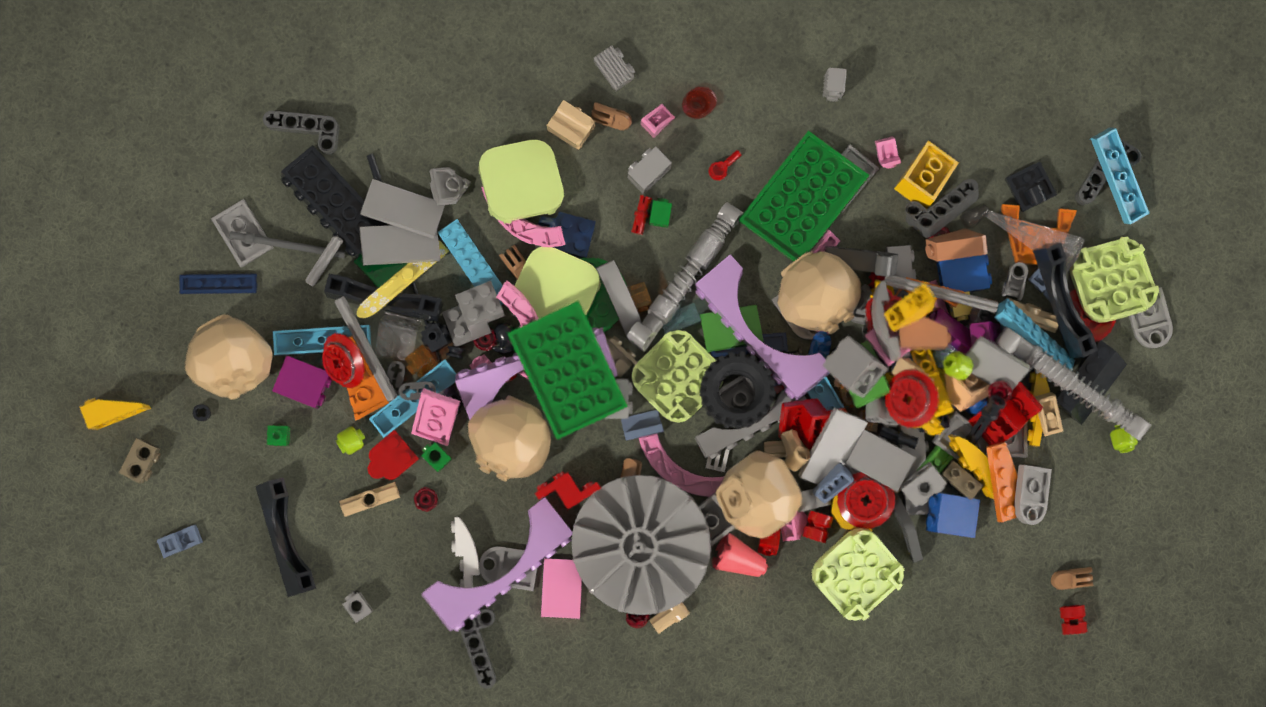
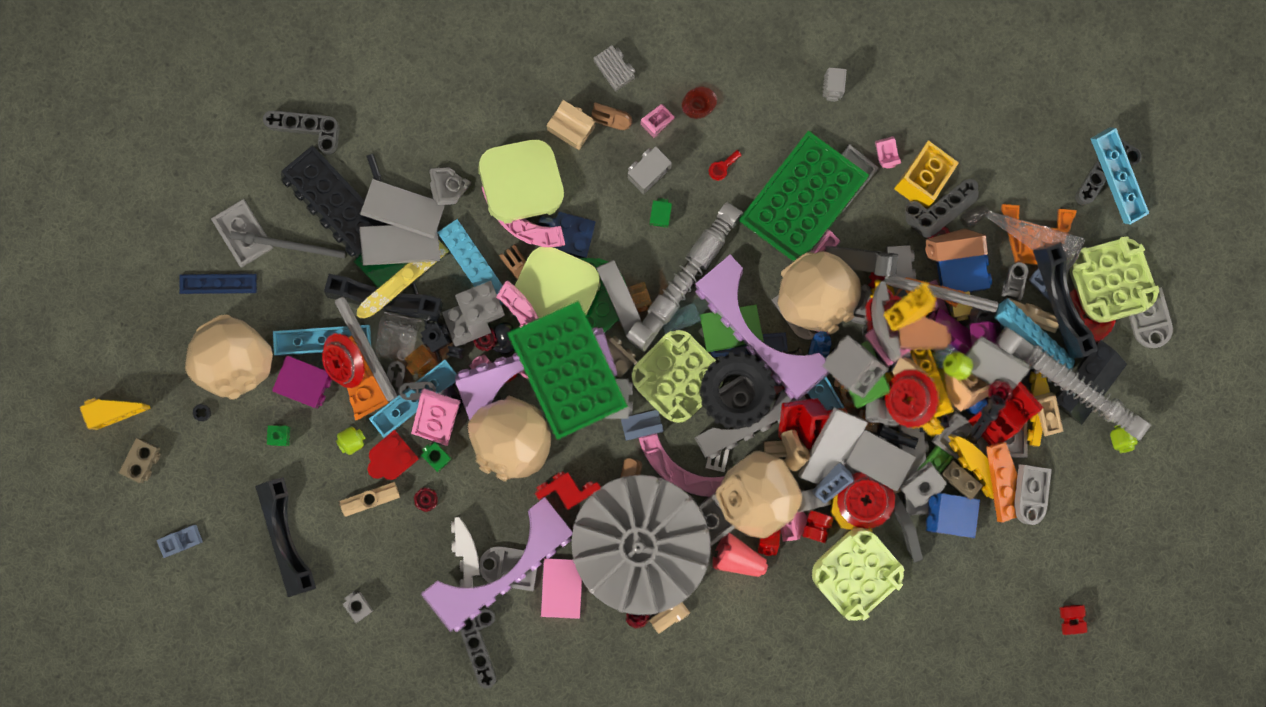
(324, 260): light grey axle -> none
(641, 214): red pin -> none
(1031, 186): black plate -> none
(1072, 578): medium nougat arm -> none

